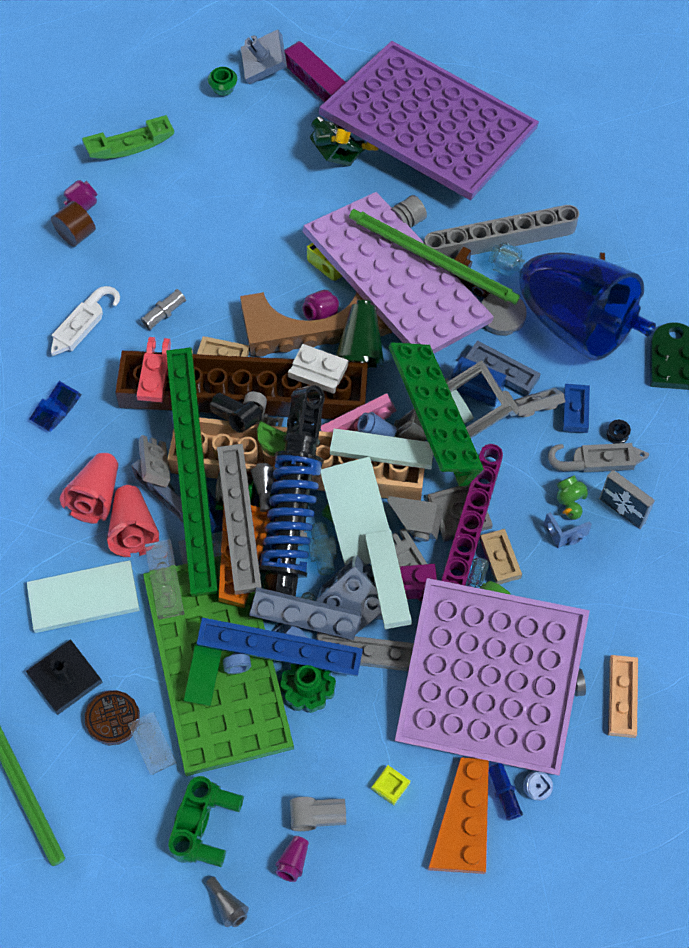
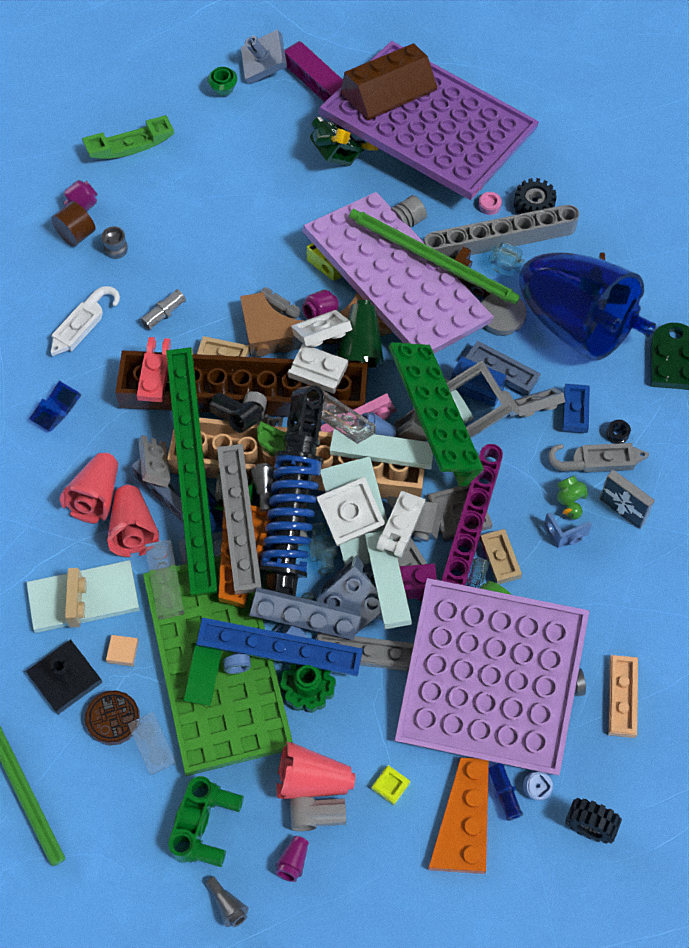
(74, 606): none -> tan plate
(114, 242): none -> flat silver wheel
(122, 650): none -> light nougat tile
(281, 304): none -> light grey axle
(311, 774): none -> coral cone
(320, 328): none -> white plate
(346, 420): none -> clear plate
(351, 511): none -> white plate
(389, 81): none -> reddish brown slope
(401, 523): none -> white plate
(489, 203): none -> bright pink tile
(527, 191): none -> black bush
(593, 820): none -> black bush

